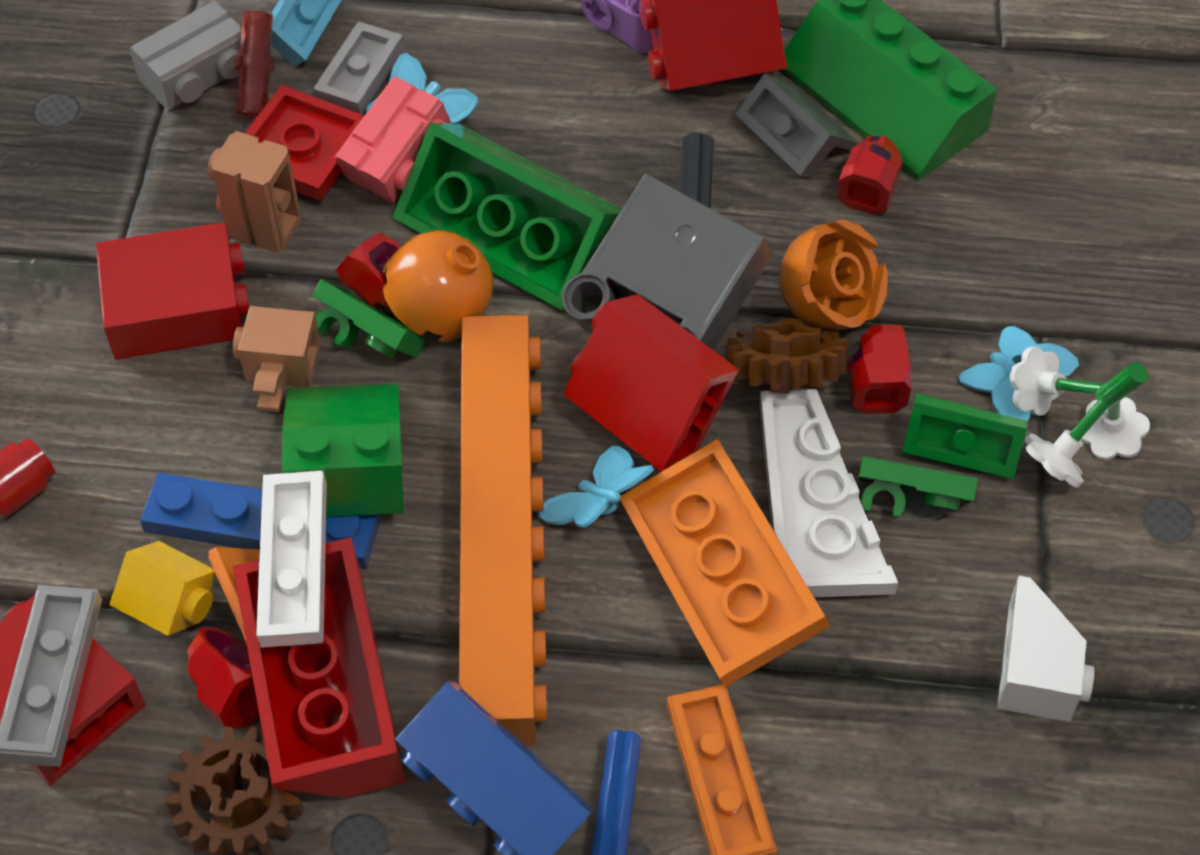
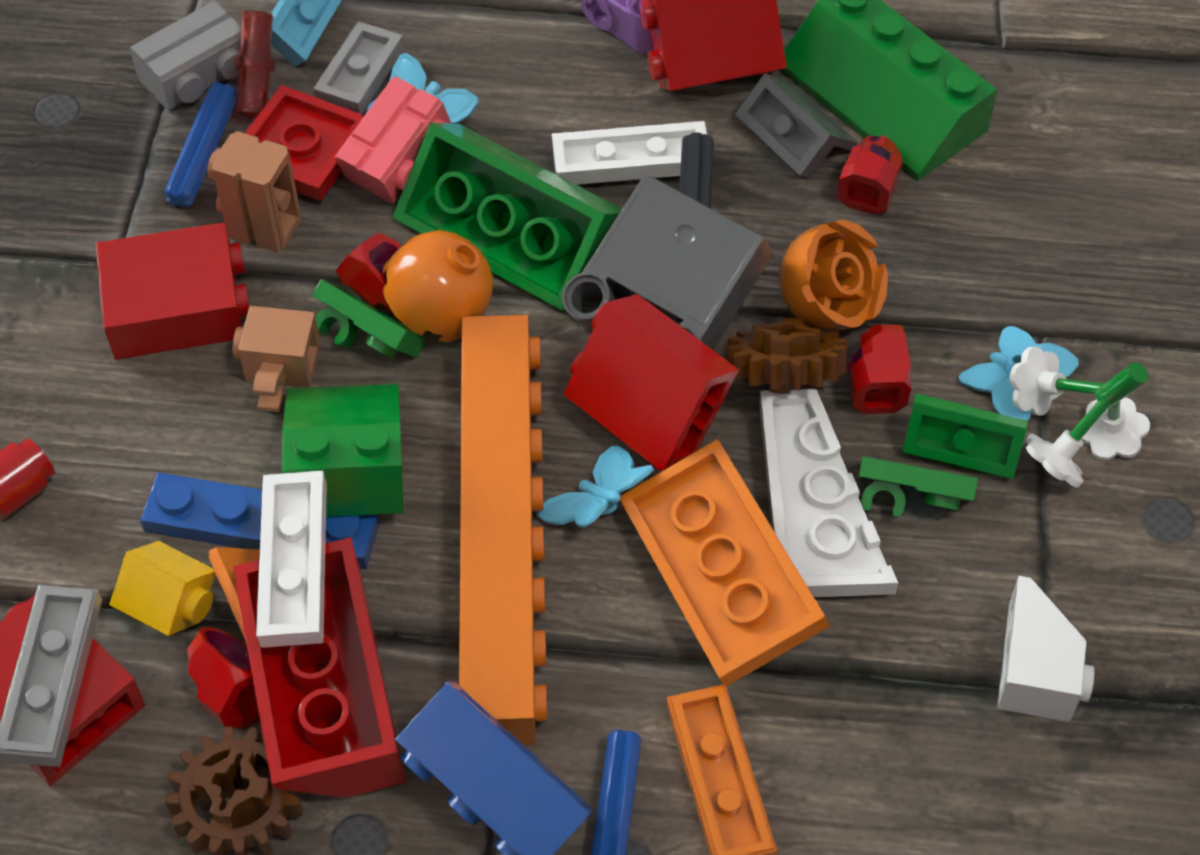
(200, 145): none -> blue axle
(621, 152): none -> white plate

